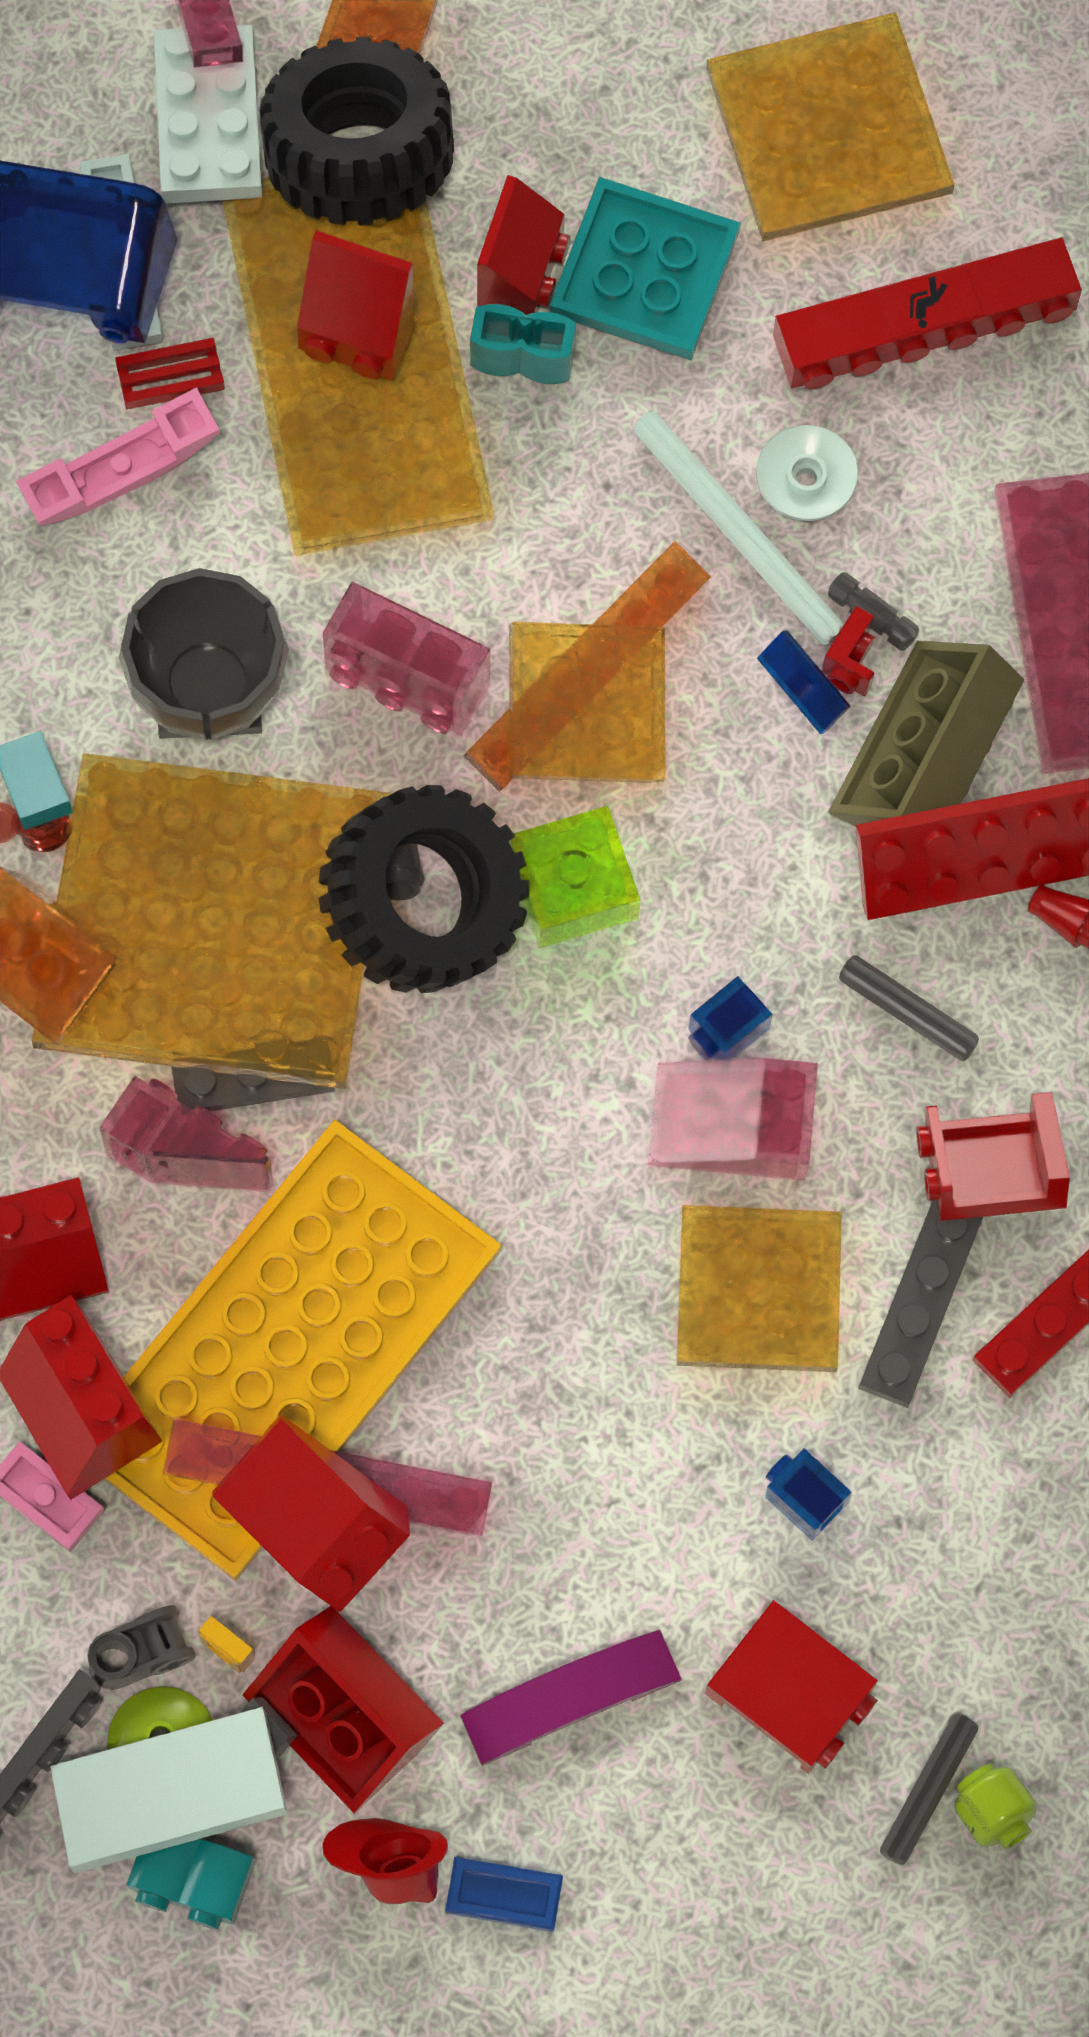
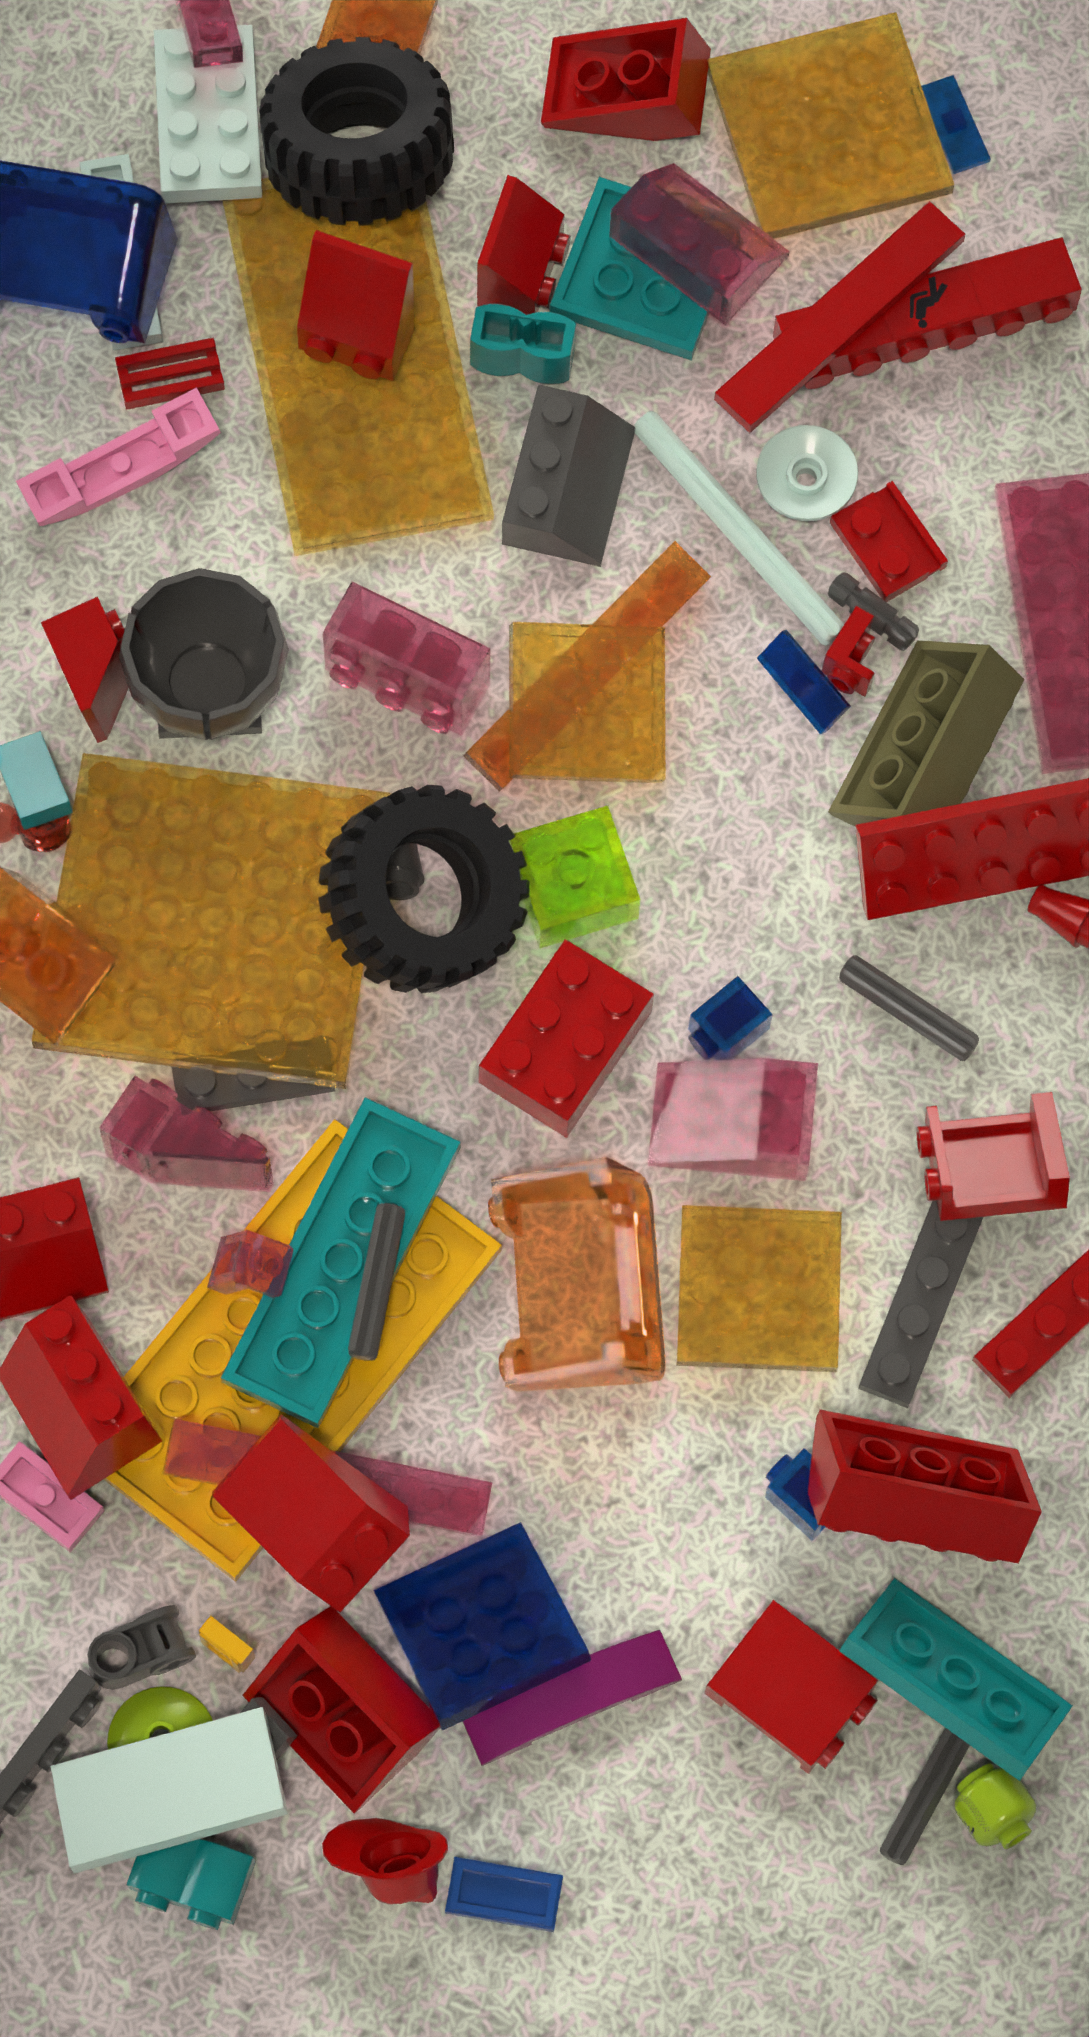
(88, 651): none -> red slope
(251, 1263): none -> clear pink bracket
(300, 1341): none -> teal plate
(376, 1282): none -> dark grey axle
(482, 1626): none -> clear blue plate
(565, 1038): none -> red brick
(567, 477): none -> dark grey slope
(581, 1277): none -> clear orange windscreen
(628, 81): none -> red slope
(695, 240): none -> clear pink slope
(839, 317): none -> red tile
(888, 541): none -> red plate
(921, 1488): none -> red slope
(955, 125): none -> clear blue piece
(956, 1678): none -> teal plate

